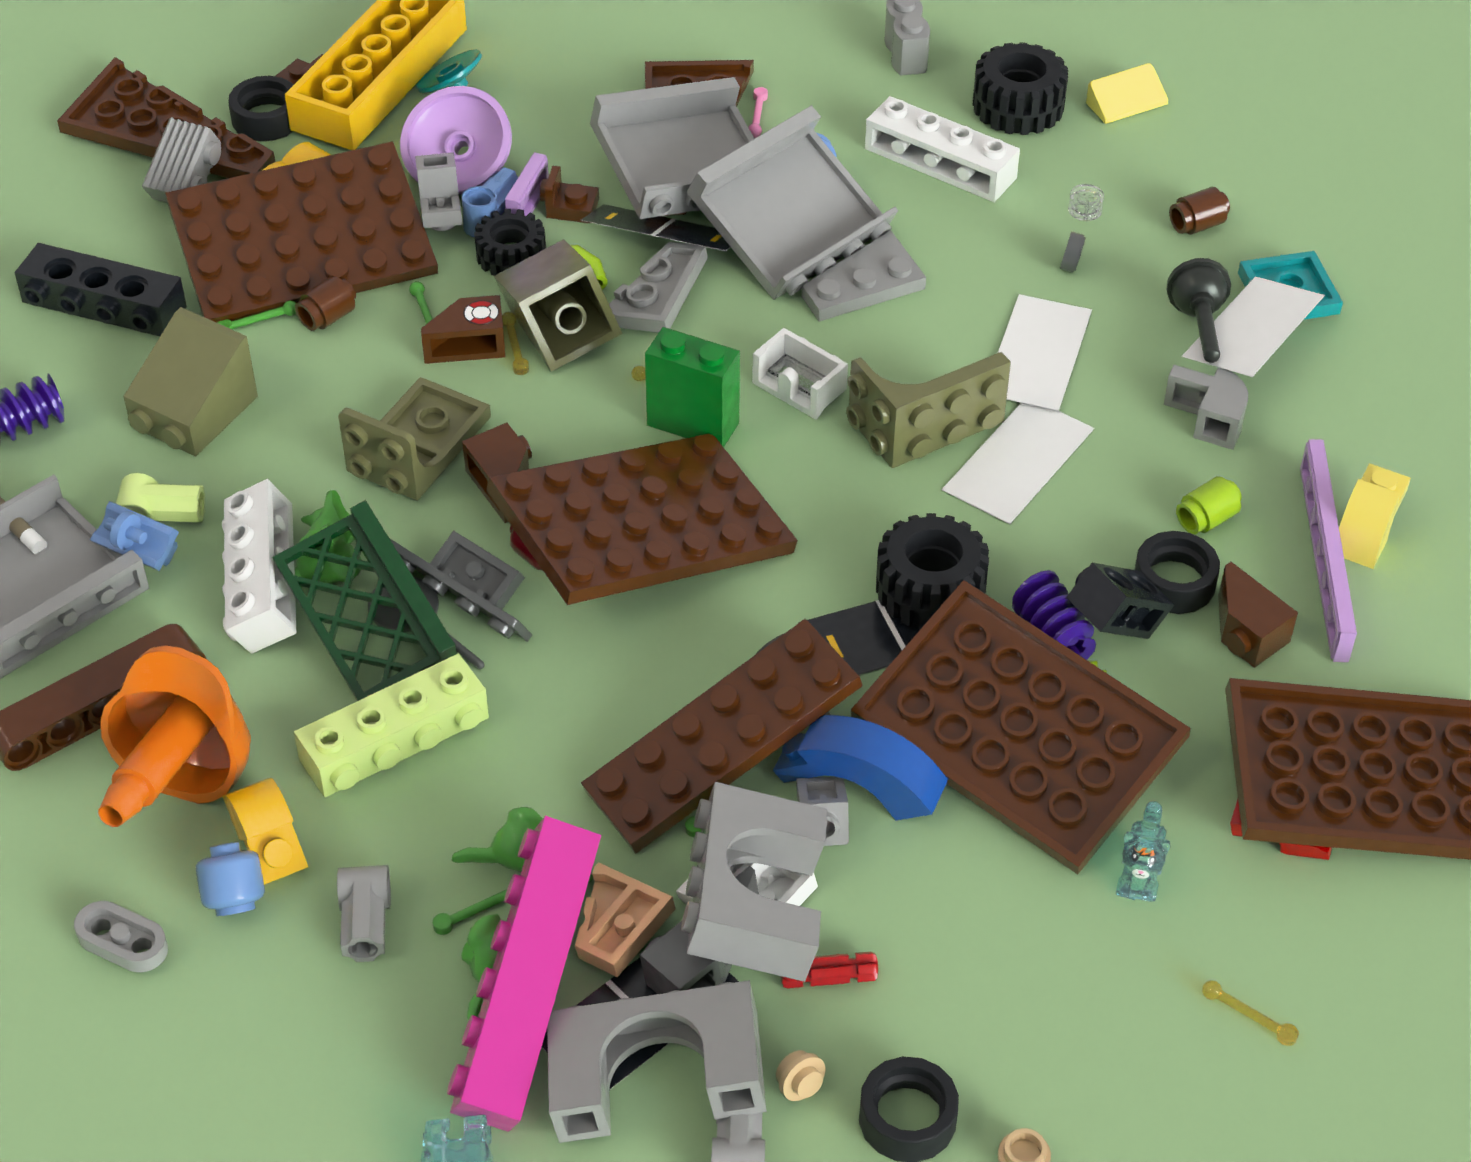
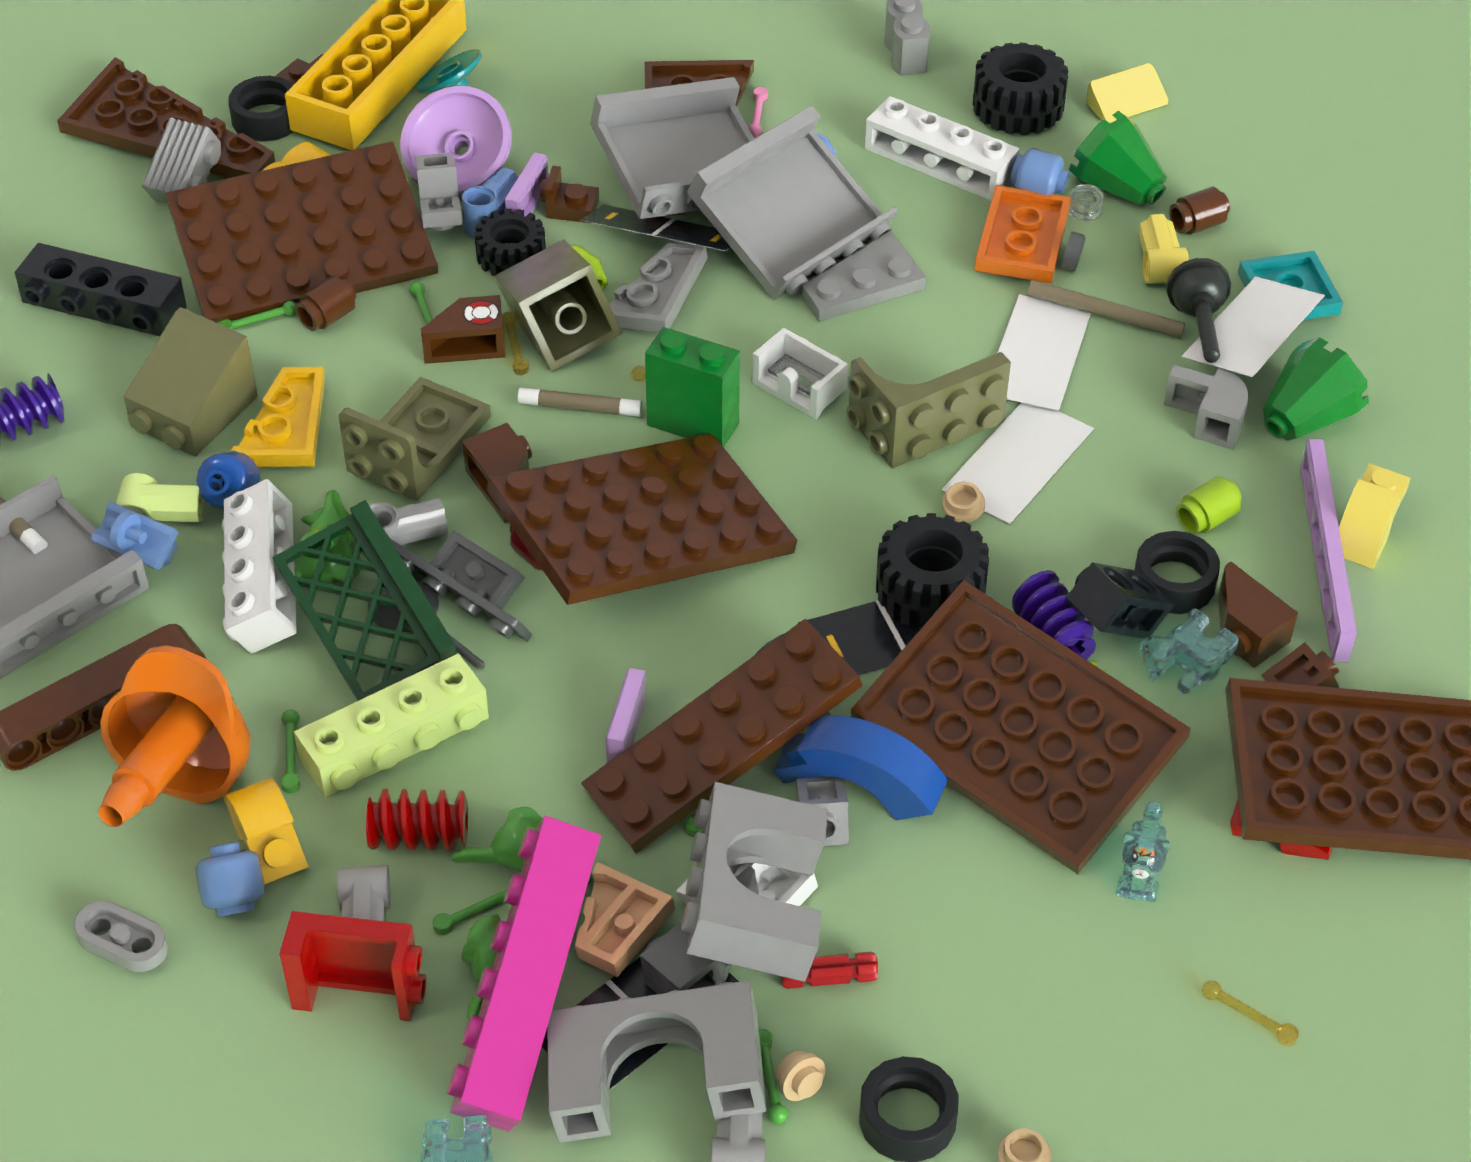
(225, 475): none -> blue head
(289, 421): none -> yellow wing
(290, 781): none -> bright green hinge
(351, 957): none -> red panel
(412, 521): none -> light grey piece
(416, 821): none -> red piece
(580, 402): none -> dark tan bar
(626, 713): none -> lavender tile
(777, 1112): none -> bright green hinge
(963, 502): none -> tan plate
(1023, 234): none -> orange plate
(1040, 172): none -> medium blue head
(1106, 308): none -> dark tan bar
(1120, 162): none -> green cone
(1160, 249): none -> light yellow piece
(1191, 650): none -> clear light blue animal
(1304, 668): none -> reddish brown bracket
(1314, 391): none -> green cone

